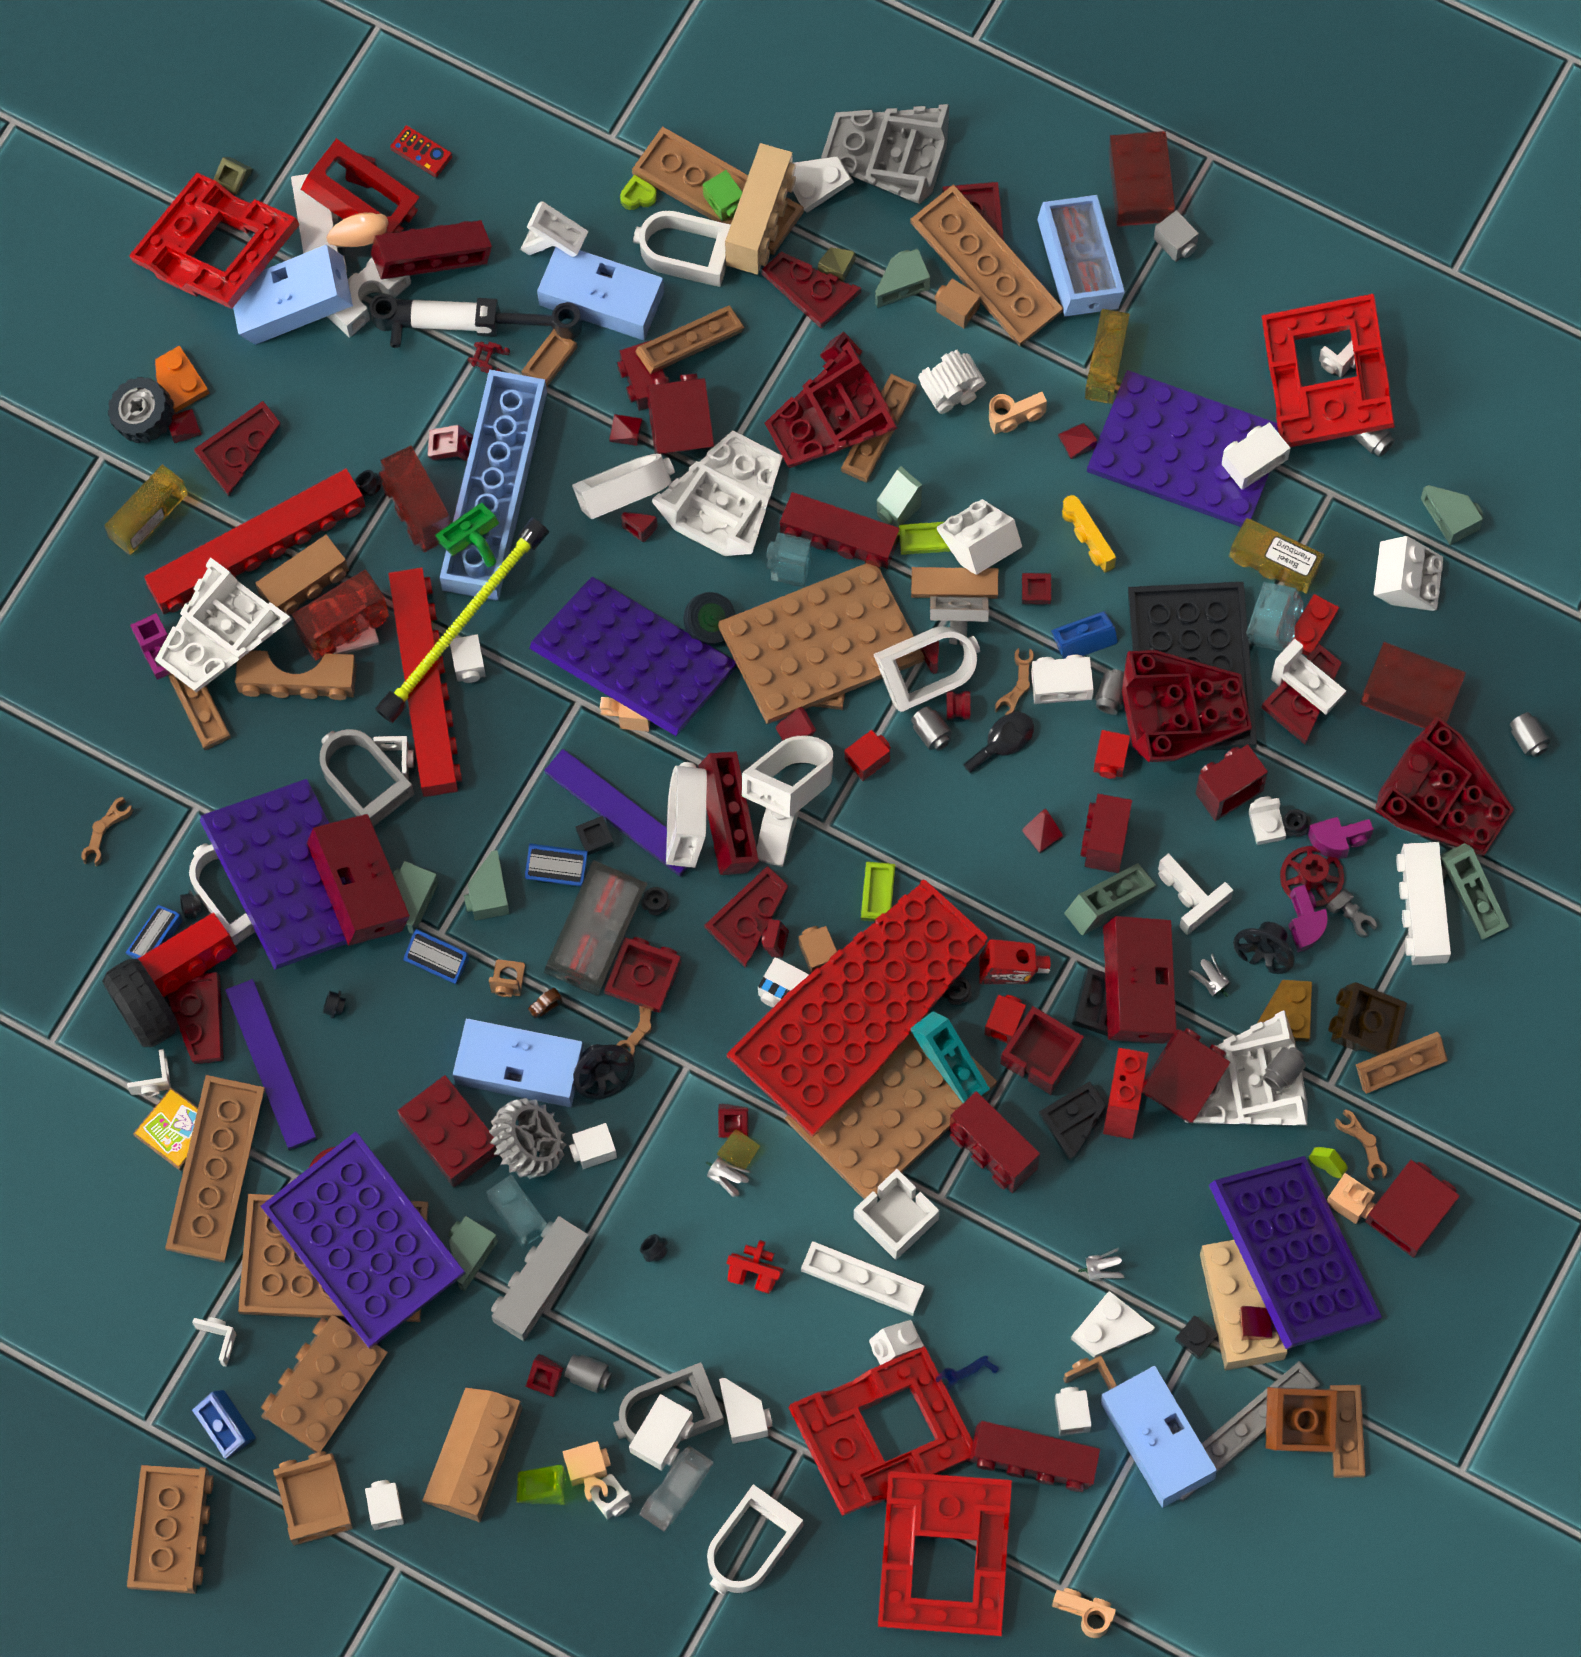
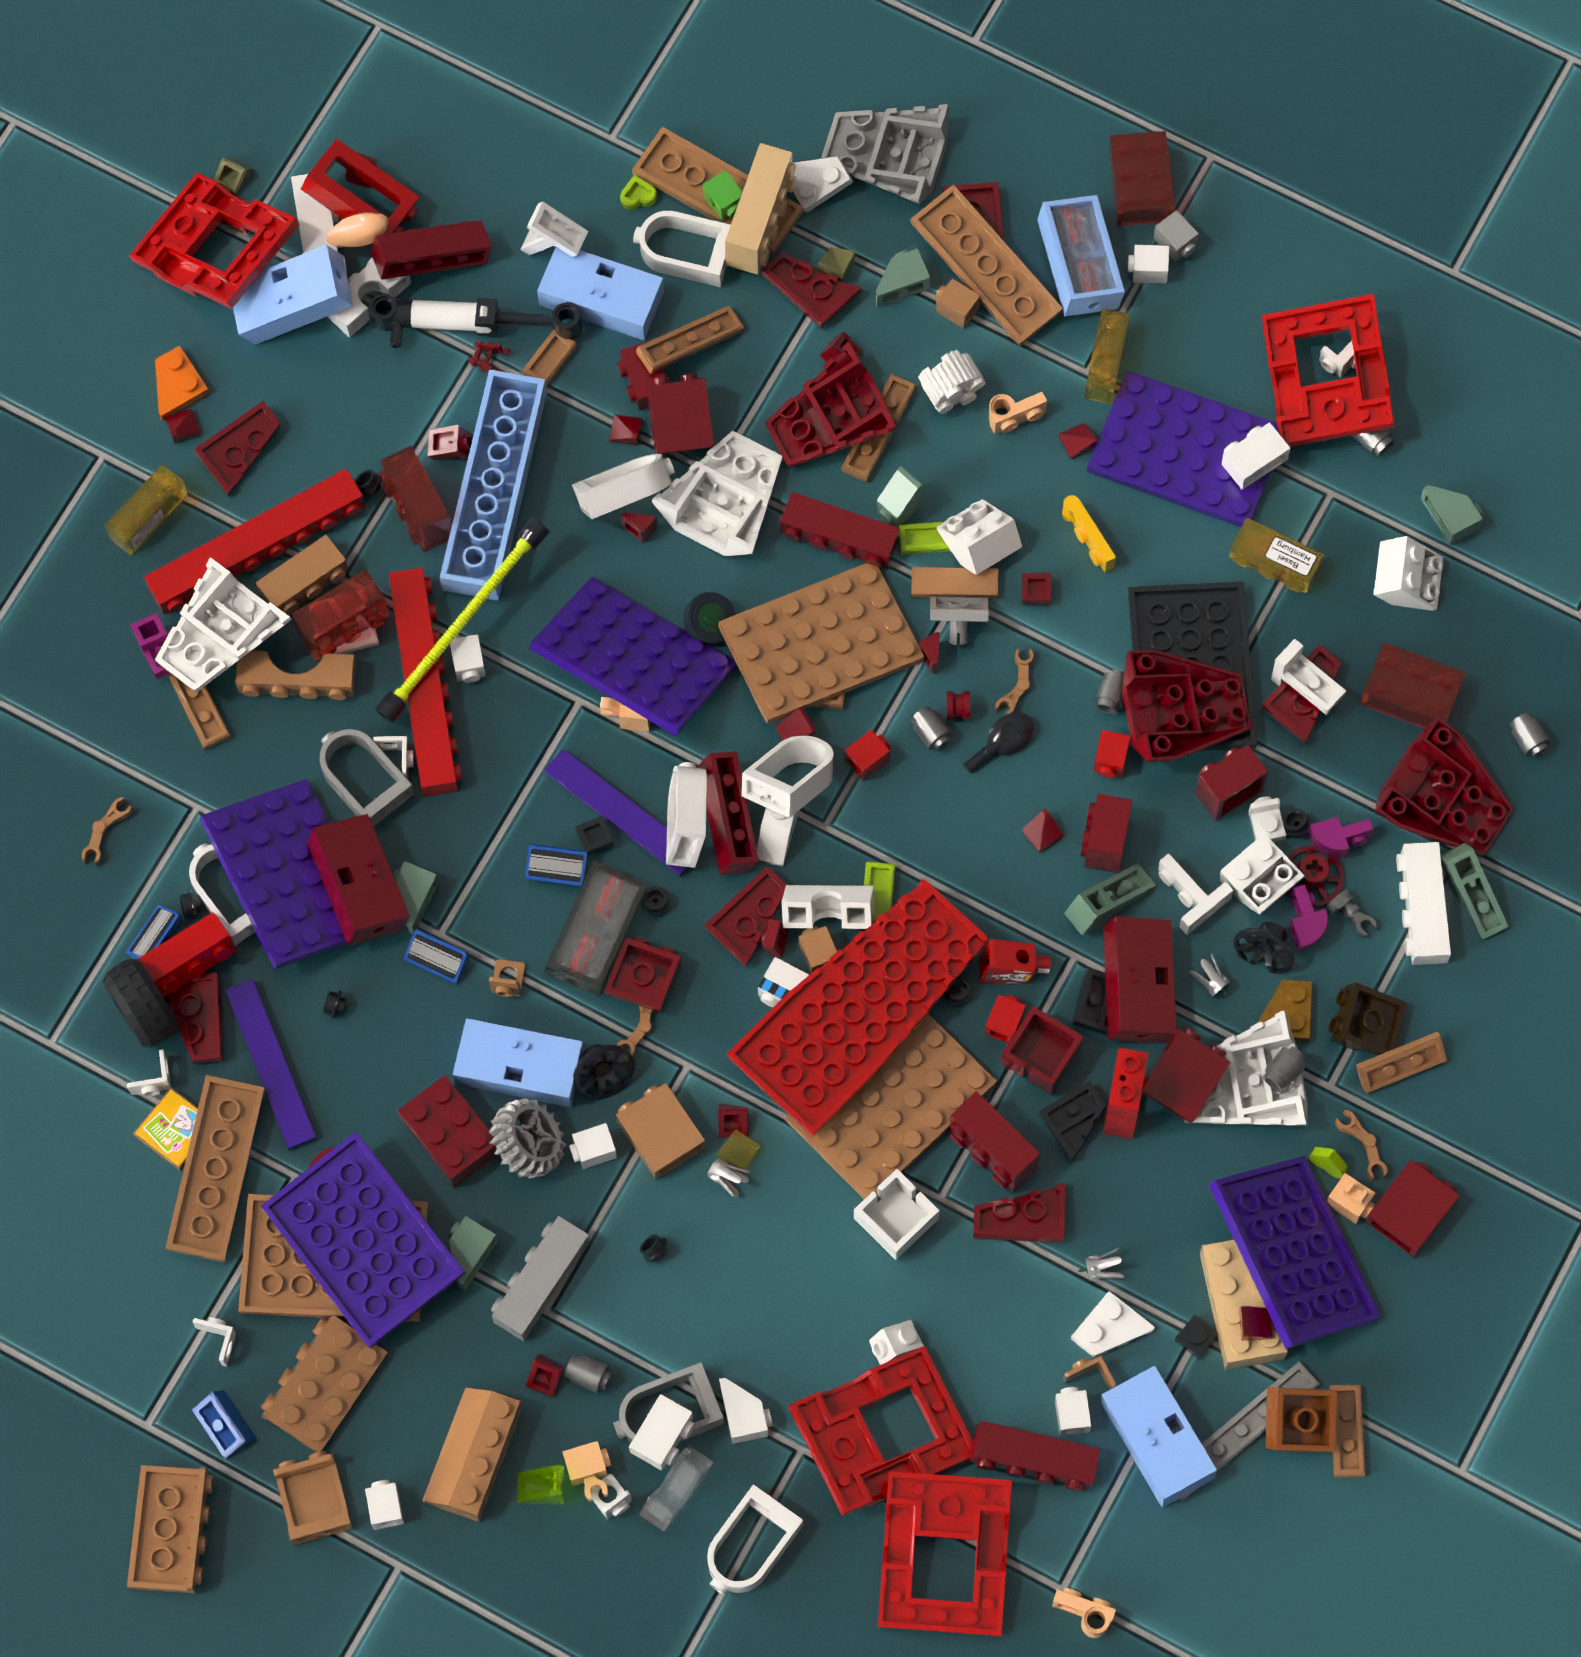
(149, 422): black wheel -> none
(421, 151): red tile -> none
(470, 530): green plate -> none
(487, 890): sand green slope -> none
(516, 1210): clear light blue brick -> none
(545, 1003): reddish brown tile -> none
(660, 1130): none -> medium nougat brick
(741, 1265): red hips -> none
(789, 559): clear light blue brick -> none
(808, 903): none -> white arch
(862, 1278): white plate -> none
(893, 679): white window -> none
(949, 1055): teal slope -> none
(953, 1376): clear blue piece -> none
(1024, 1218): none -> dark red wing
(1062, 679): white brick -> none
(1085, 635): blue slope -> none
(1149, 264): none -> white brick
(1260, 875): none -> white slope
(1274, 617): clear light blue brick -> none
(1314, 623): red plate -> none

